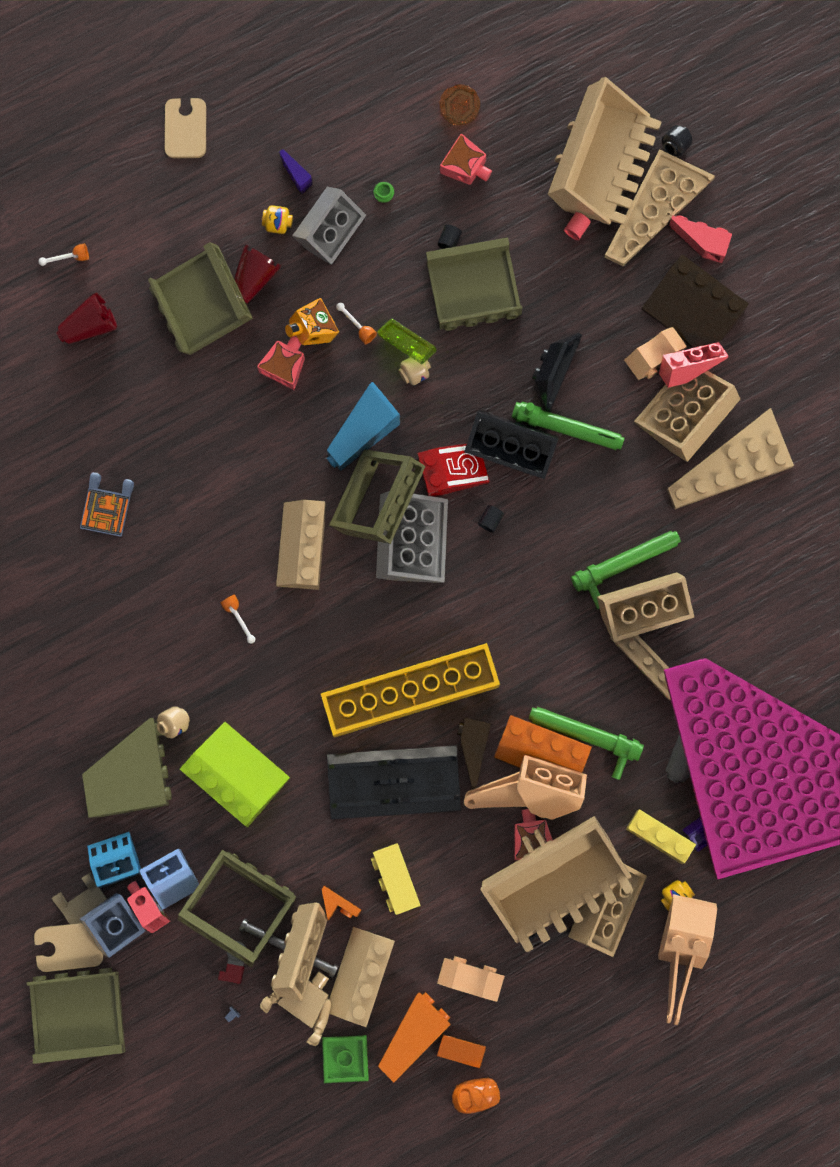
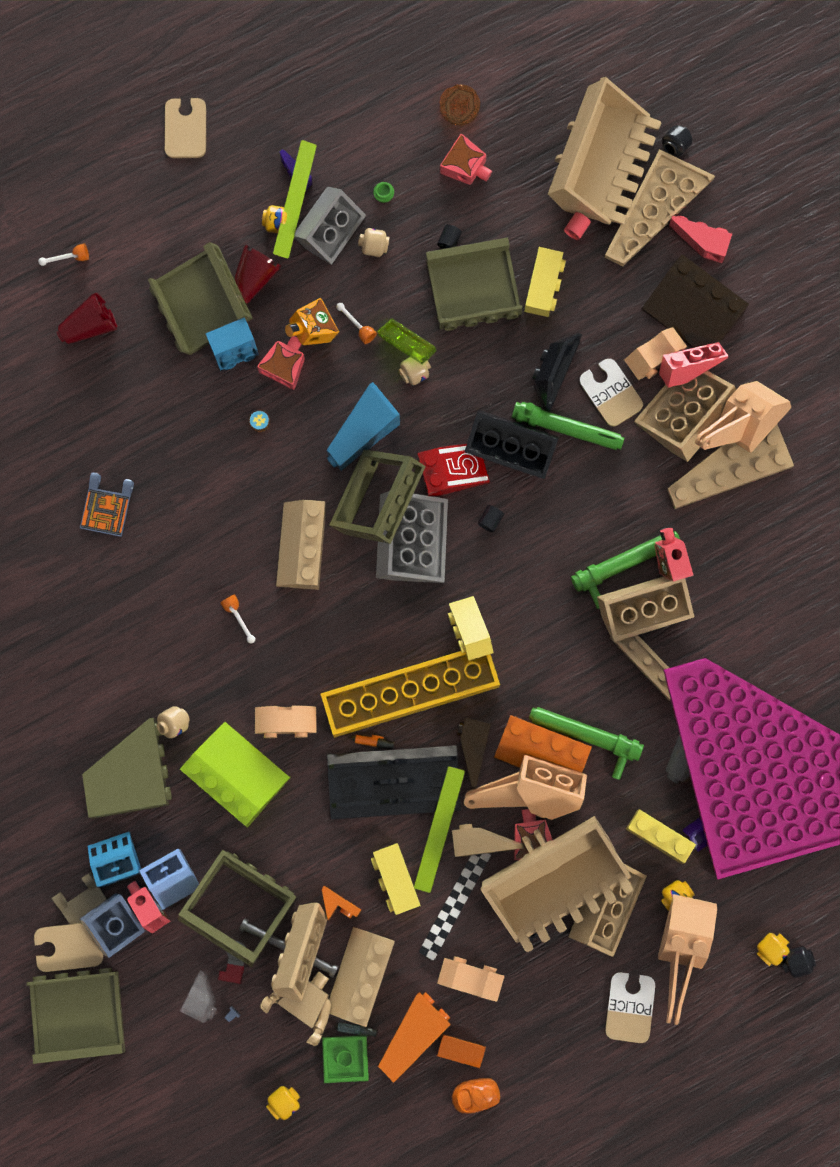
(200, 999): none -> clear slope
(232, 344): none -> dark azure slope
(259, 421): none -> tile
(283, 1102): none -> yellow head
(285, 720): none -> light nougat brick
(295, 198): none -> lime sticker
(355, 1029): none -> clear light blue piece
(373, 242): none -> tan head
(376, 741): none -> piece
(439, 829): none -> lime sticker
(454, 905): none -> sticker
(470, 628): none -> light yellow brick
(478, 841): none -> tan slope
(544, 282): none -> light yellow brick
(613, 398): none -> piece
(627, 1013): none -> piece
(672, 556): none -> coral torso
(746, 418): none -> light nougat slope
(773, 949): none -> yellow head
(799, 962): none -> black head

